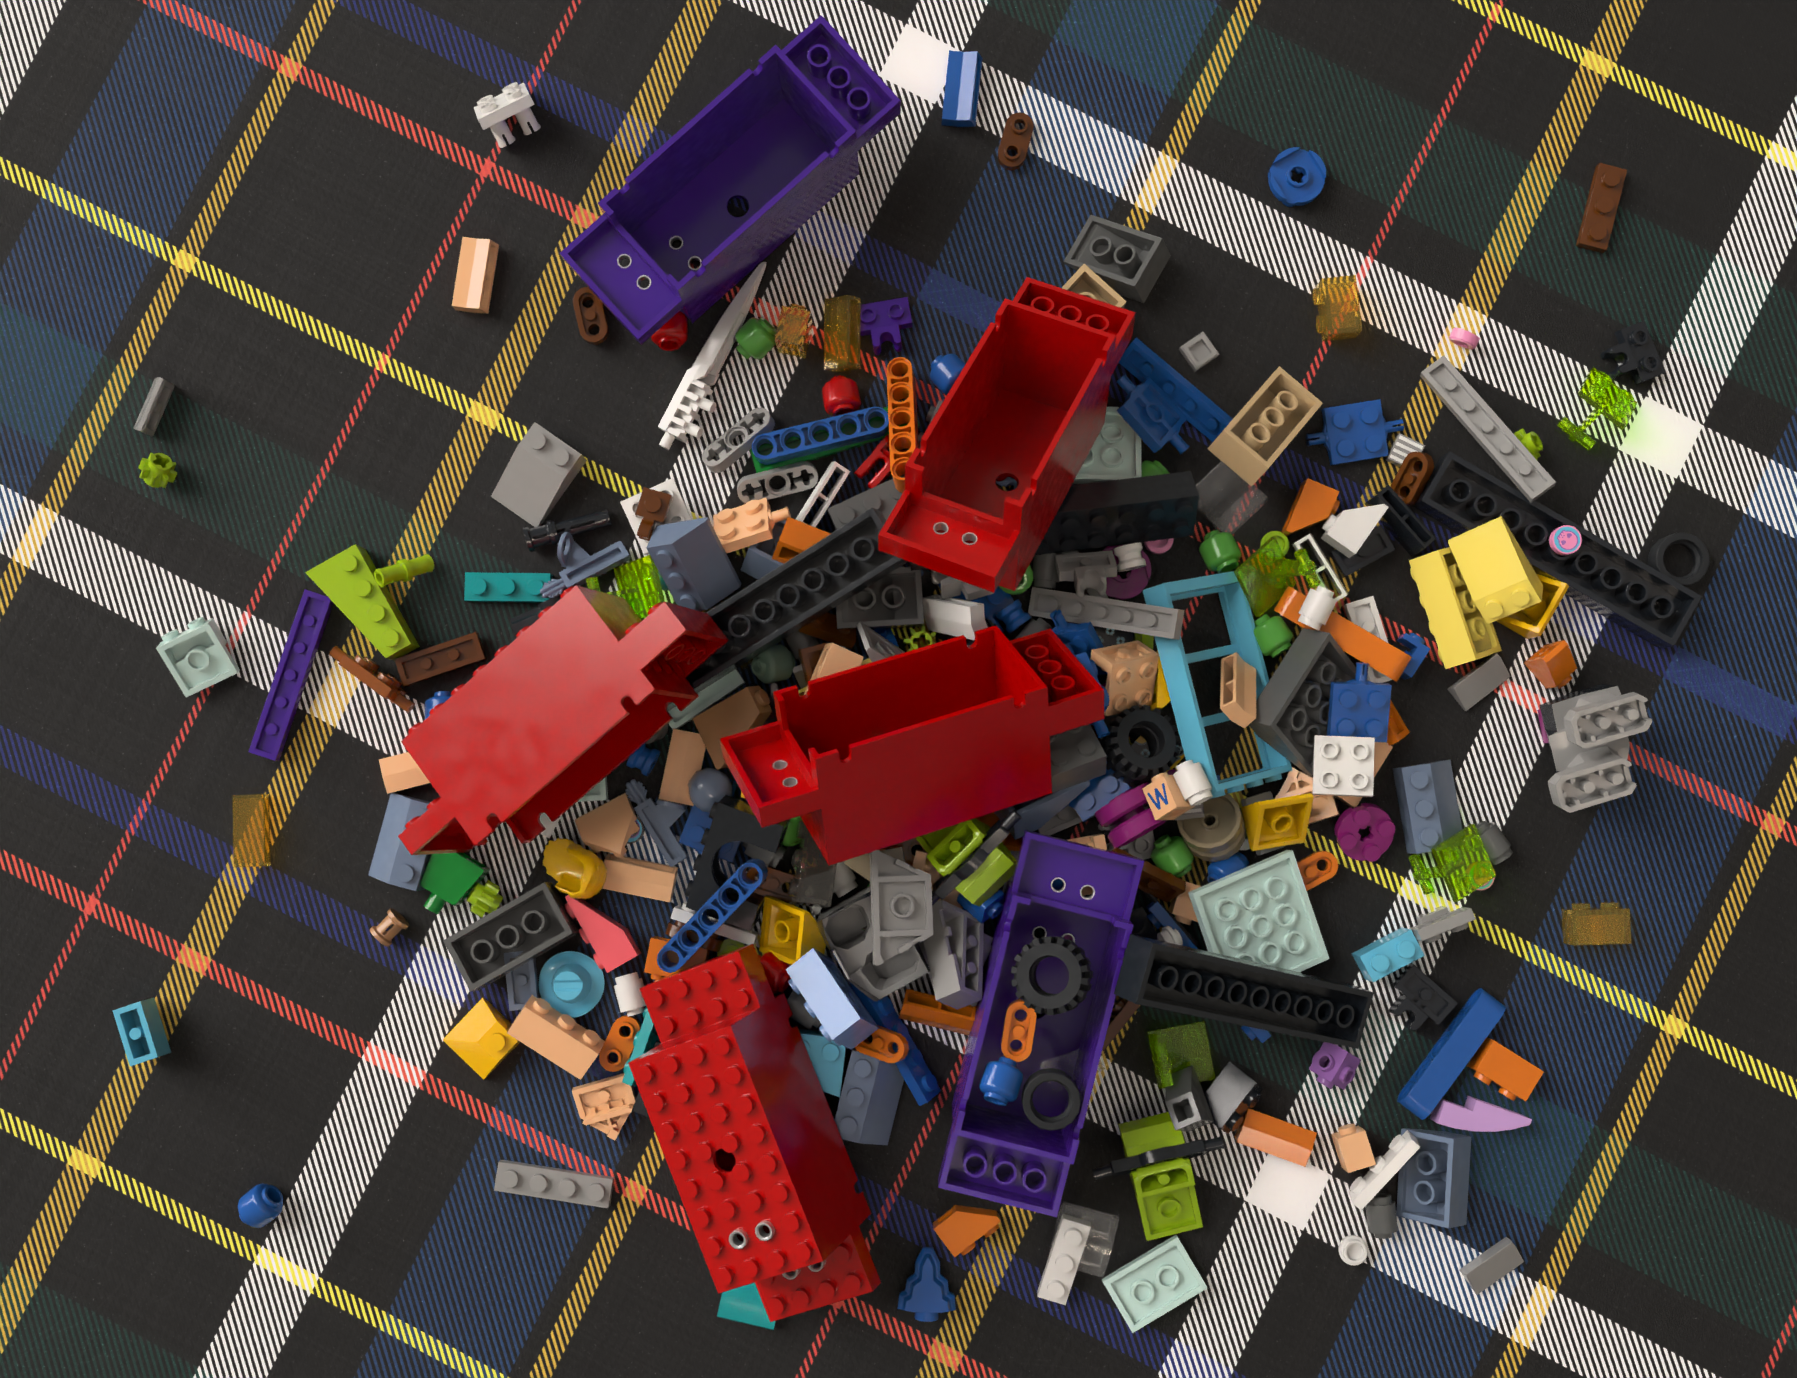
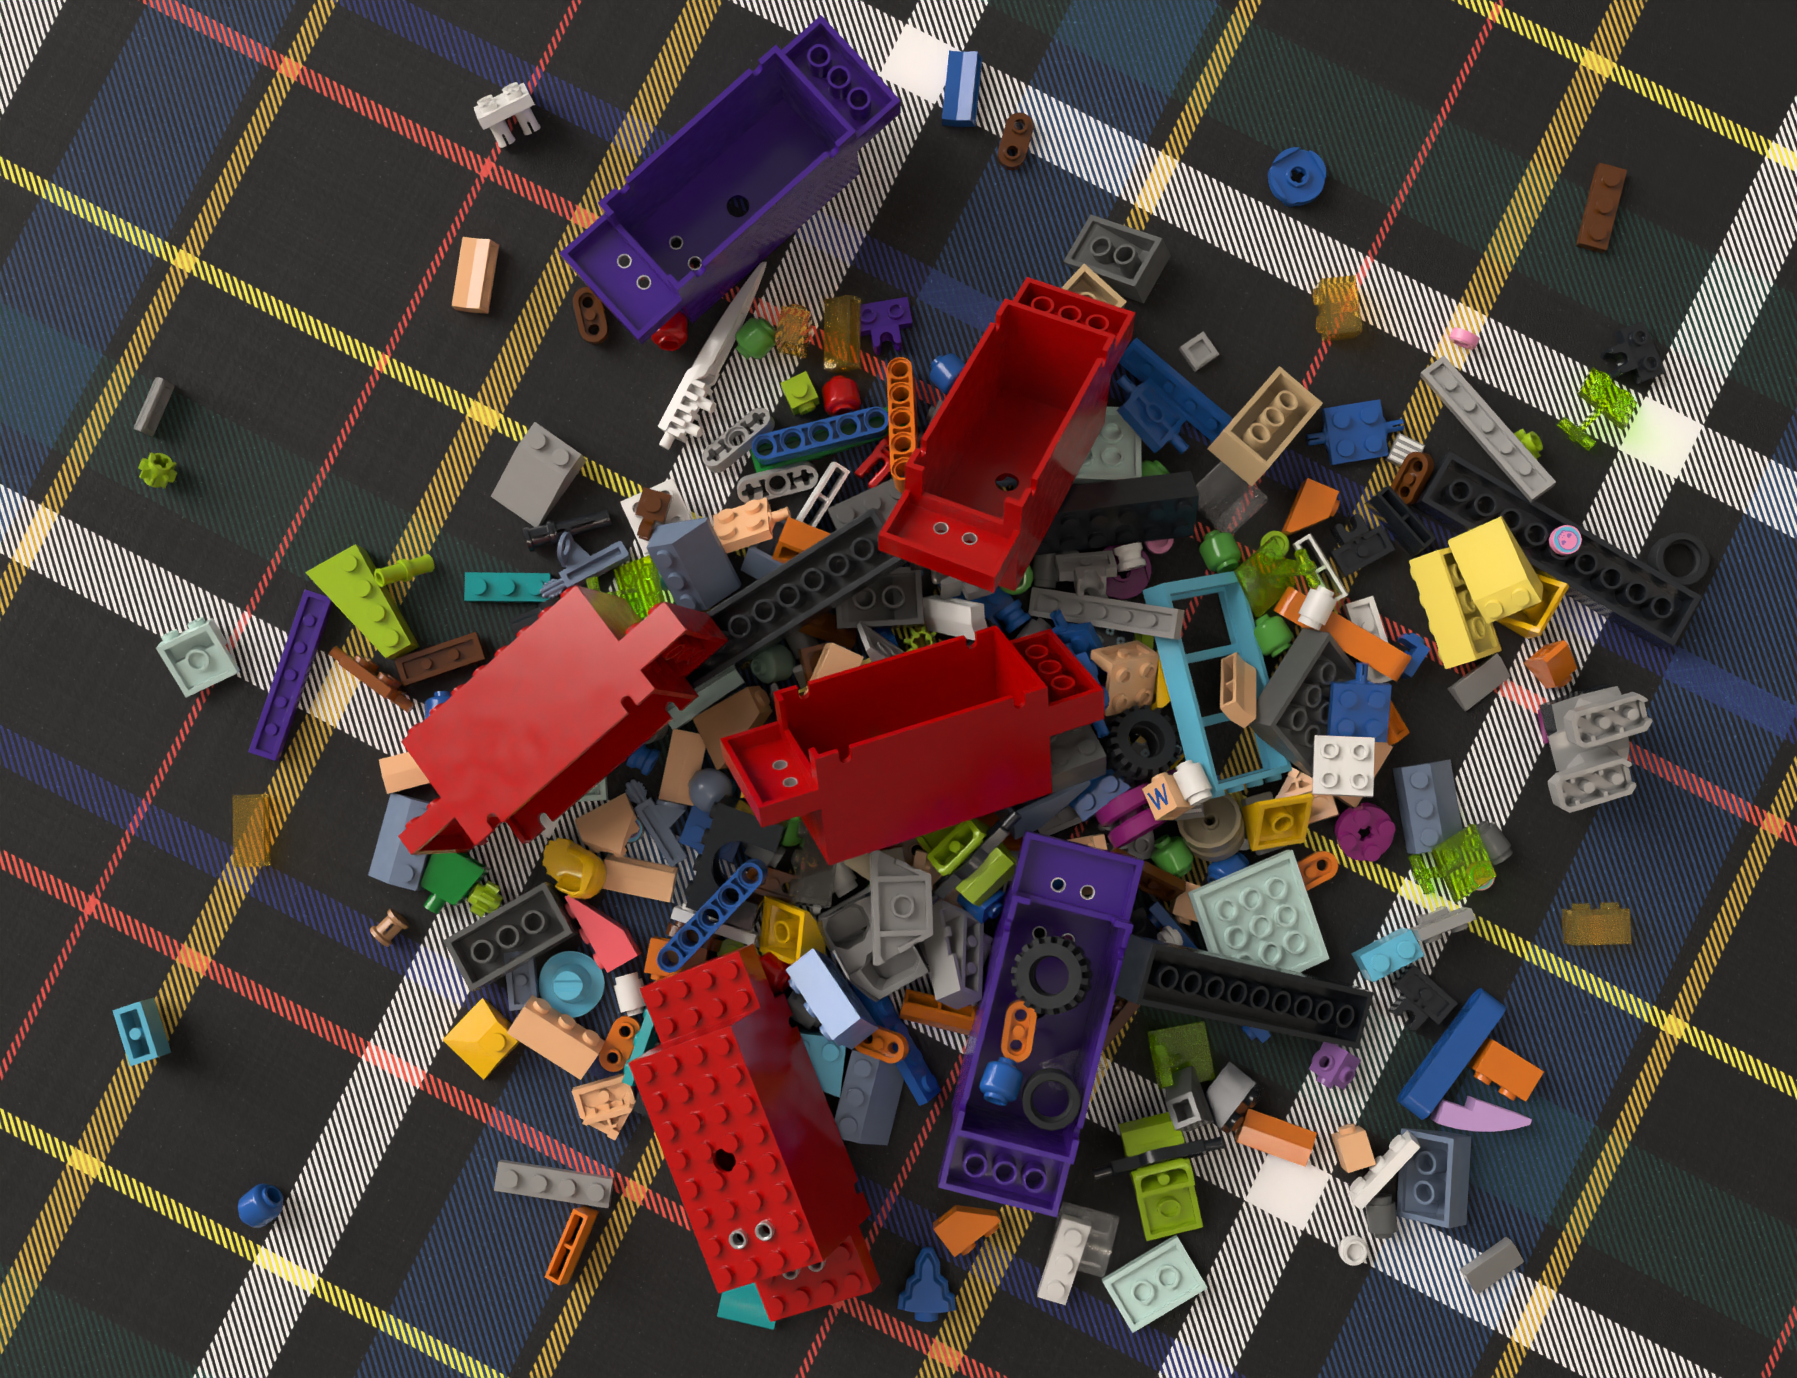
(575, 1246): none -> orange piece
(800, 394): none -> lime brick
(1351, 528): white slope -> none

